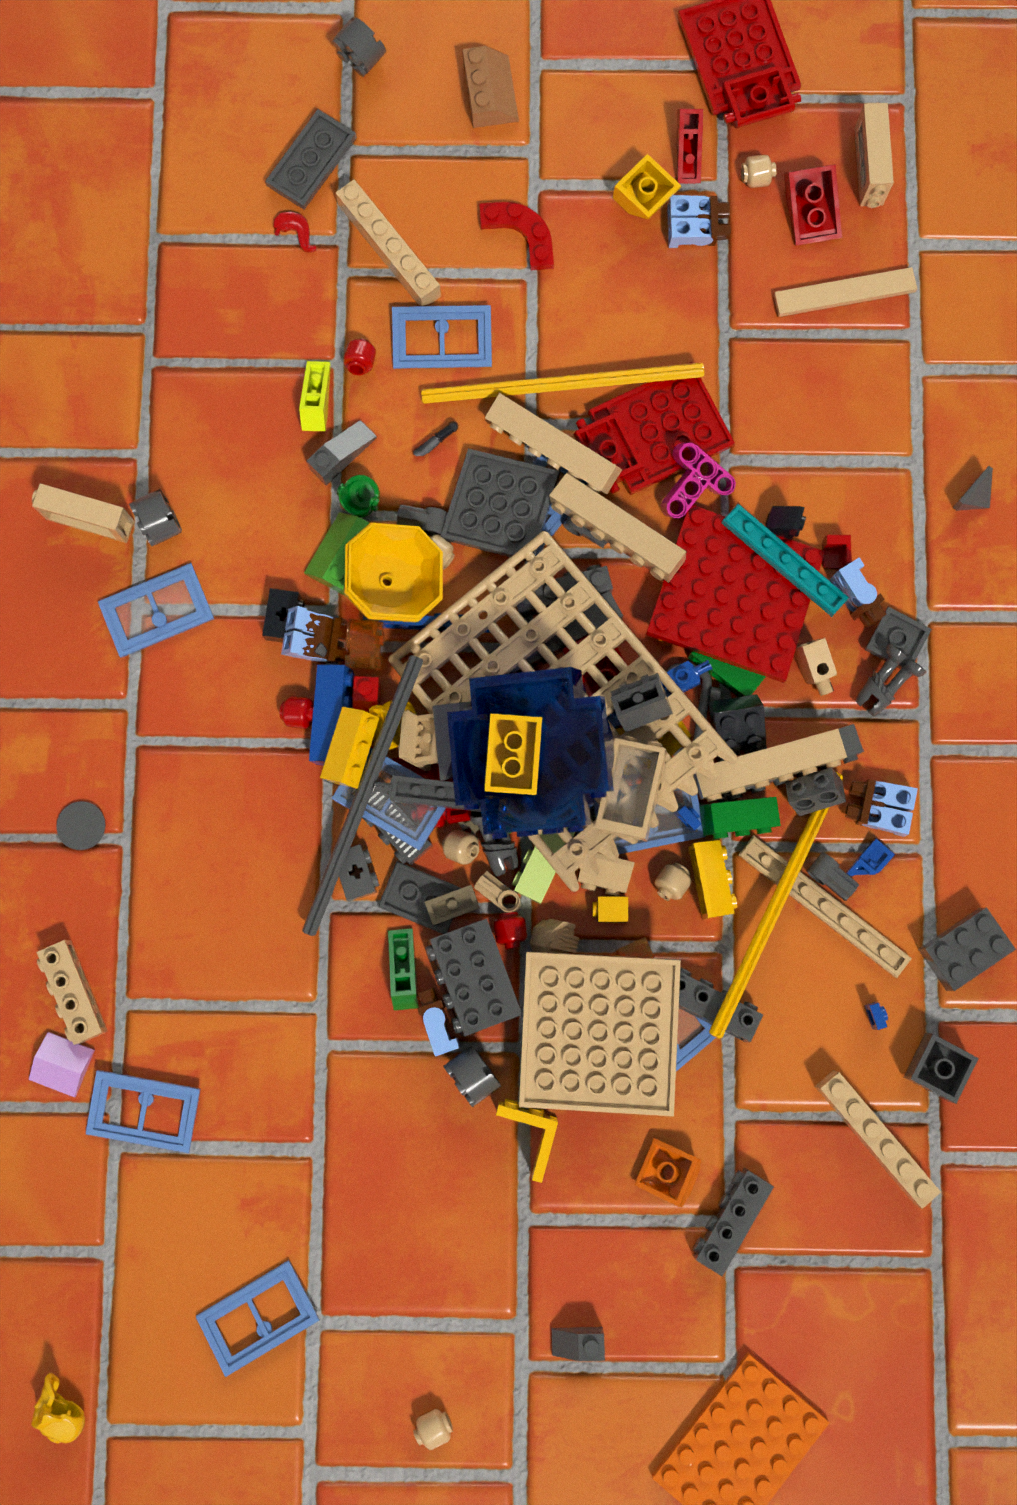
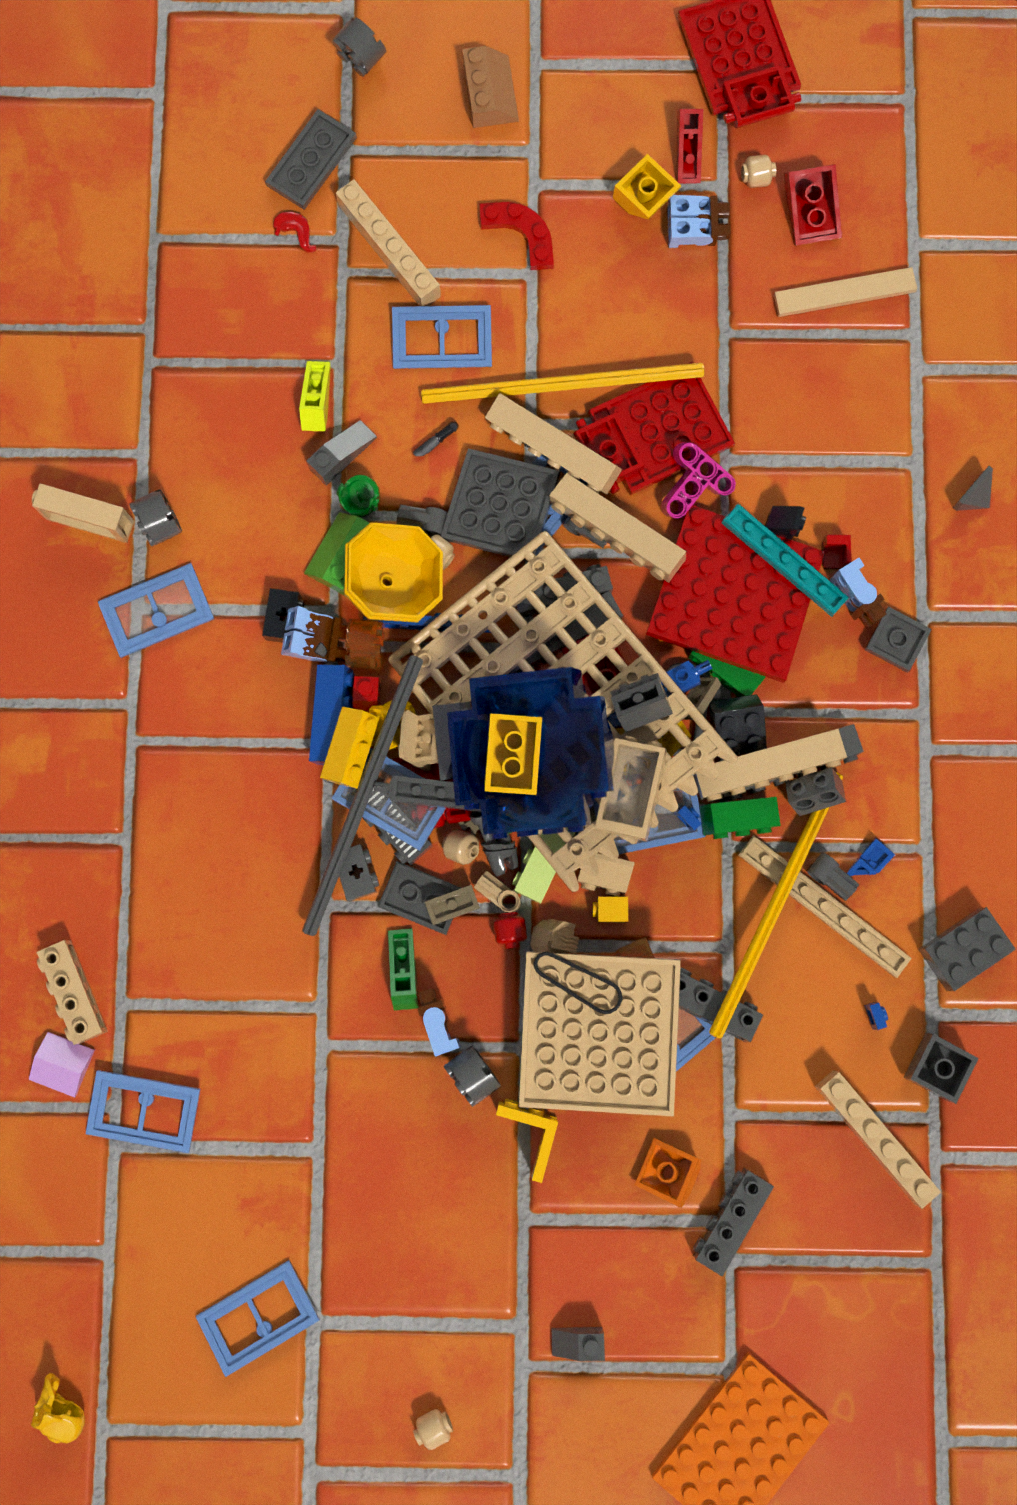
(80, 825): dark grey piece -> none
(297, 712): red head -> none
(359, 356): red head -> none
(473, 978): dark grey brick -> none
(572, 993): none -> black piece
(673, 882): tan head -> none
(703, 694): none -> dark tan plate
(712, 879): yellow slope -> none
(814, 655): tan torso -> none
(873, 154): tan piece -> none
(874, 805): light blue hips -> none
(876, 684): dark grey piece -> none

